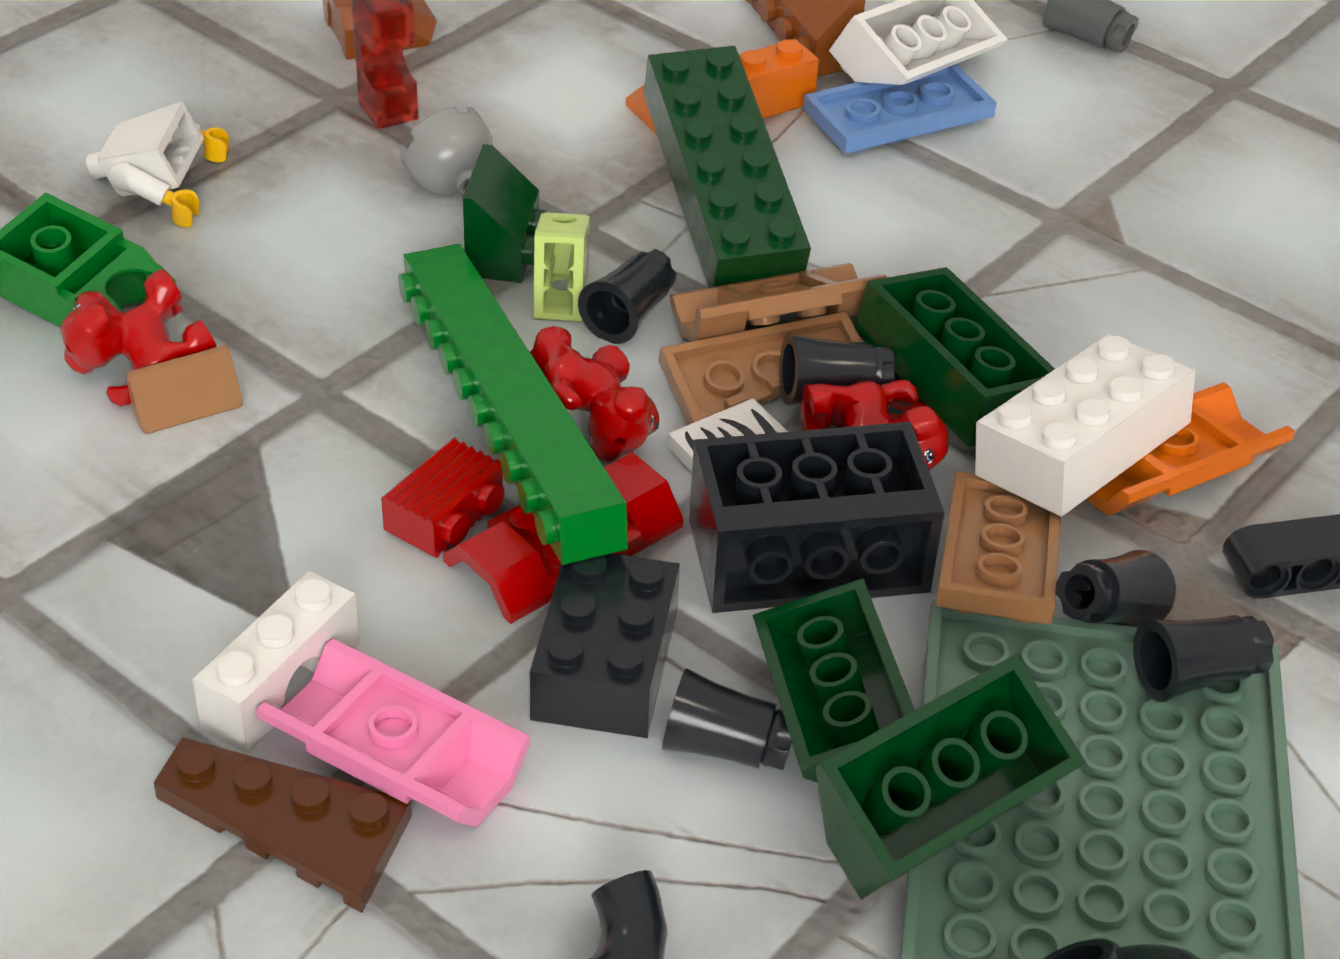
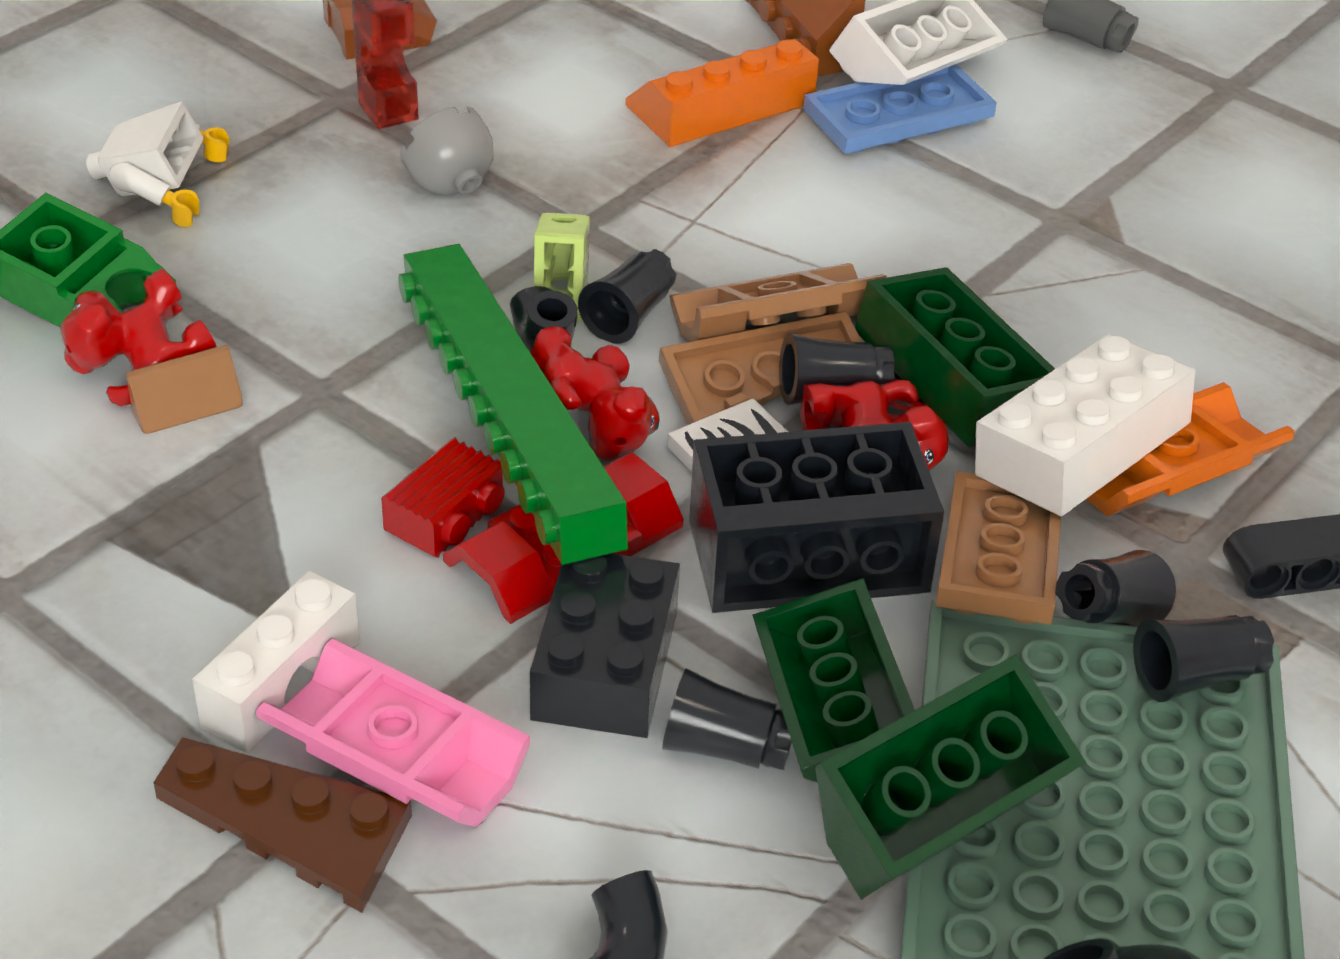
(500, 218): dark green slope -> none
(539, 309): none -> black cylinder
(724, 166): dark green brick -> none

